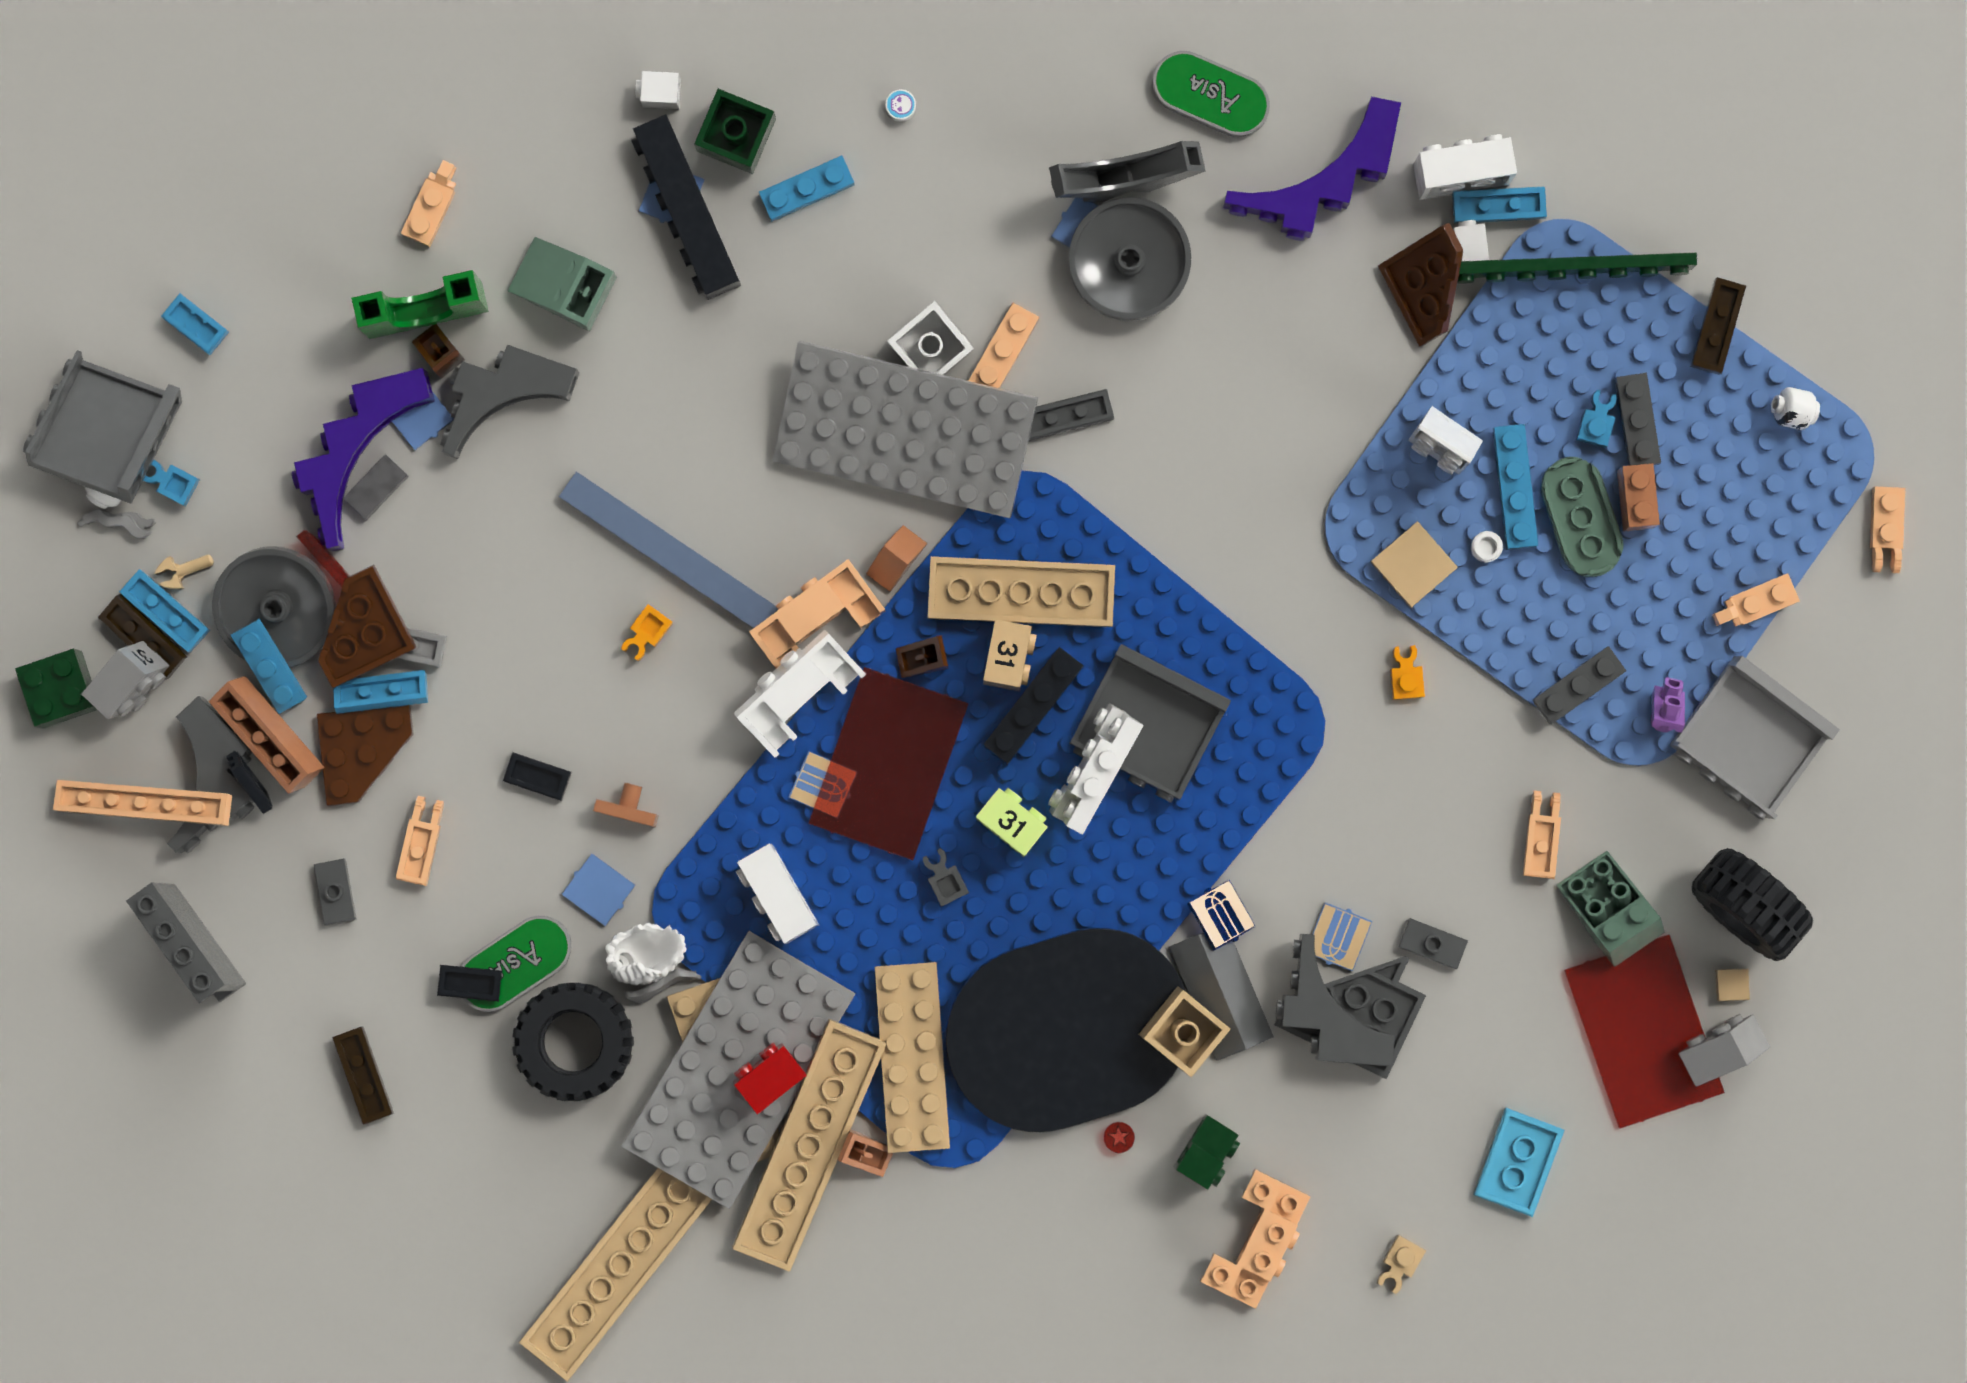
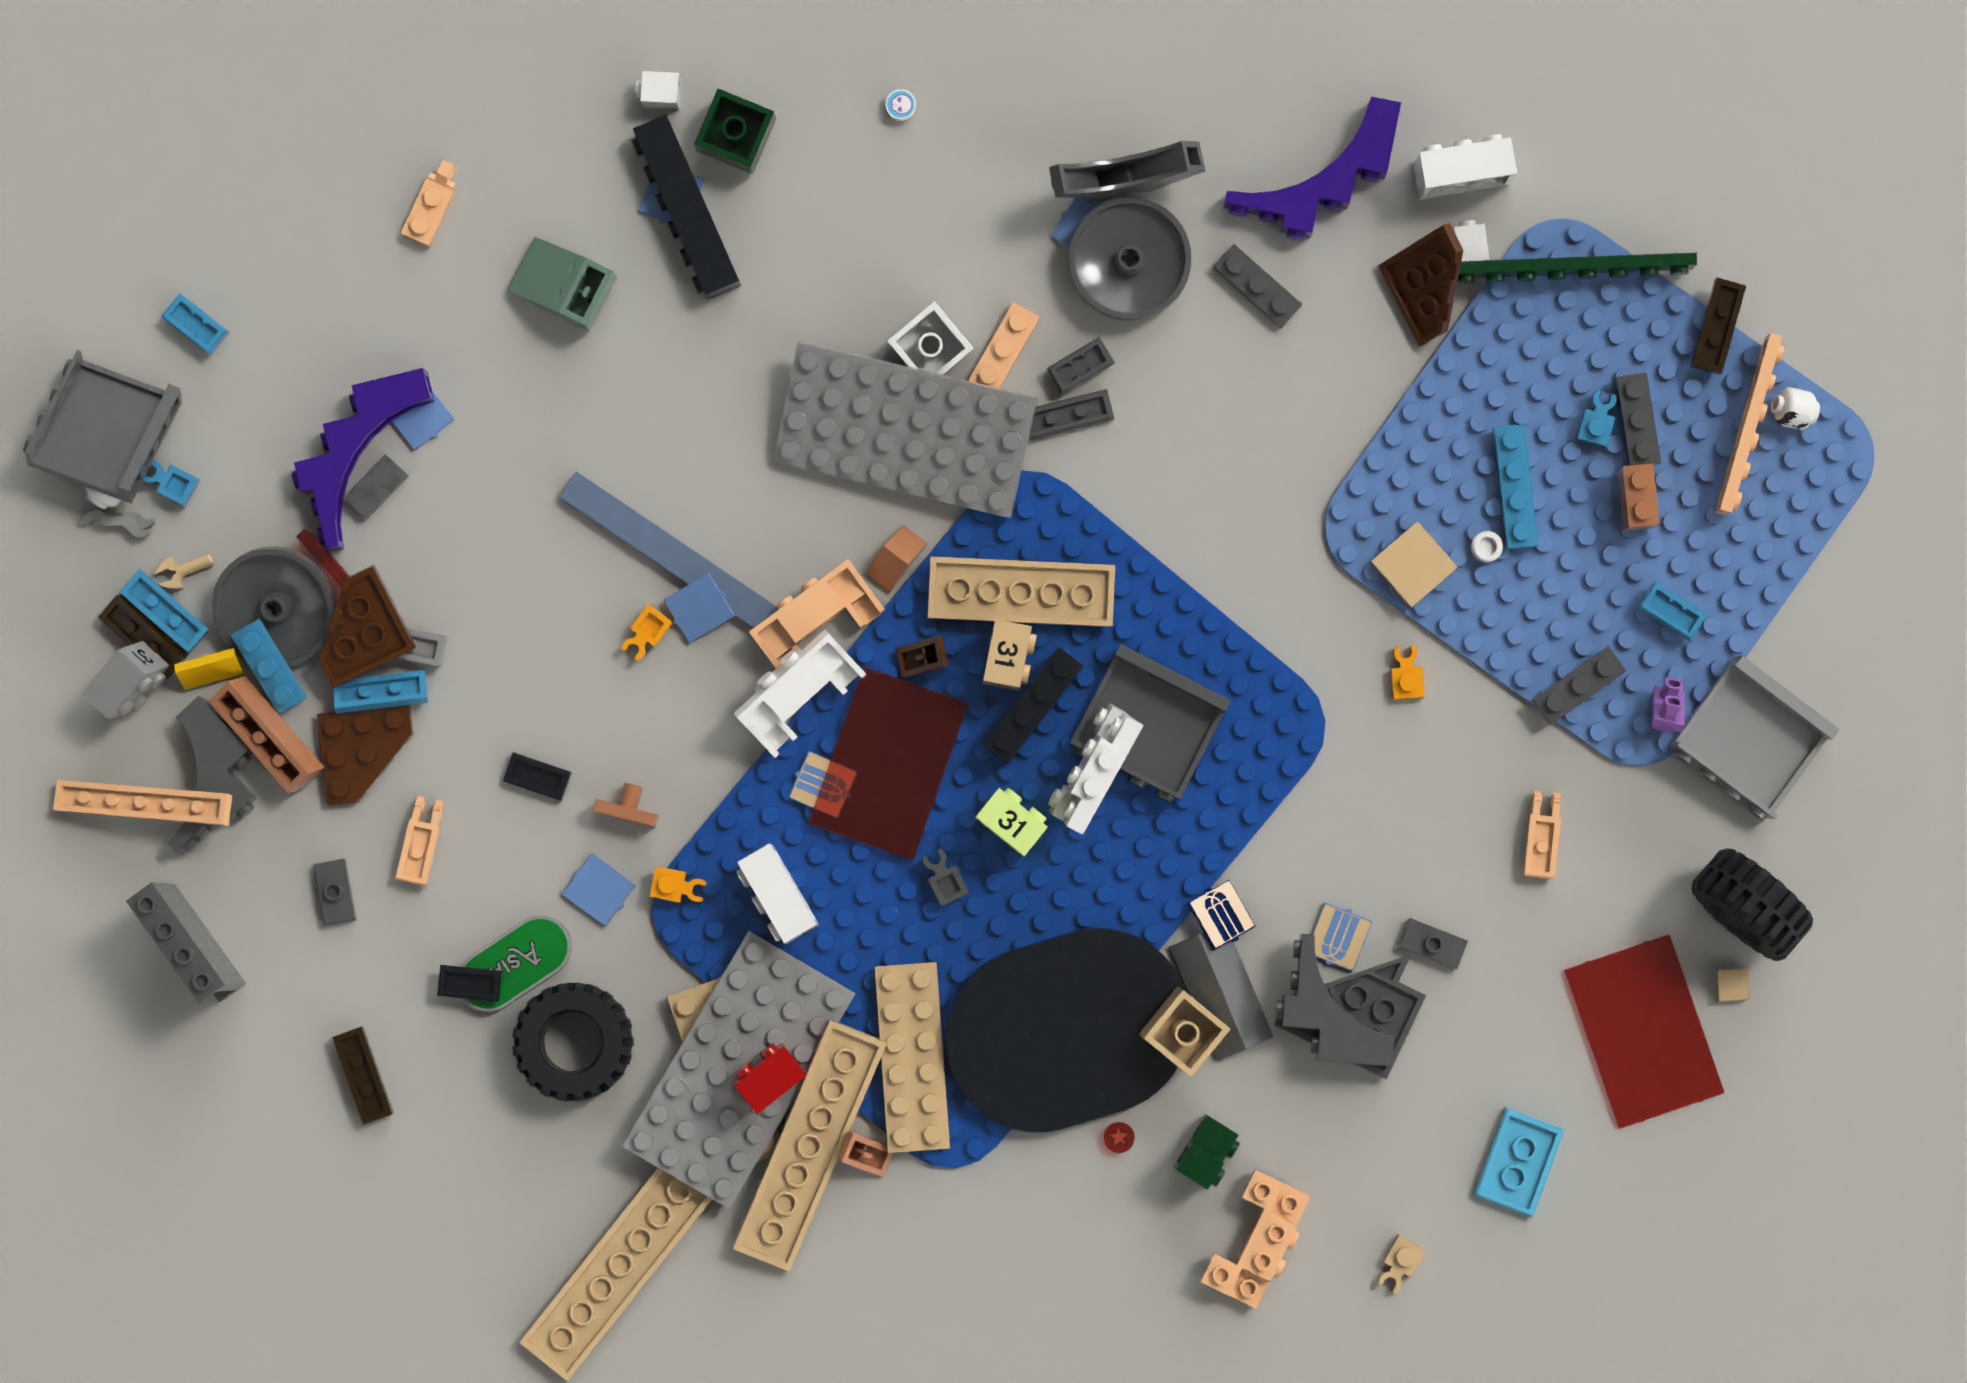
(55, 688): dark green brick -> none
(209, 669): none -> yellow tile
(249, 781): black tile -> none
(385, 315): green arch -> none
(438, 350): reddish brown slope -> none
(484, 392): dark grey arch -> none
(644, 953): white piece -> none
(655, 988): light grey hair -> none
(671, 884): none -> light orange plate
(699, 607): none -> medium blue piece
(806, 188): dark azure plate -> none
(1080, 366): none -> dark grey plate
(1211, 93): green tile -> none
(1257, 286): none -> dark grey plate
(1445, 441): white slope -> none
(1499, 204): dark azure plate -> none
(1581, 517): sand green tile -> none
(1611, 908): sand green slope -> none
(1672, 611): none -> dark azure plate
(1728, 1049): light grey brick -> none
(1746, 438): none -> light nougat plate
(1758, 601): light nougat hinge -> none
(1887, 526): light nougat hinge -> none

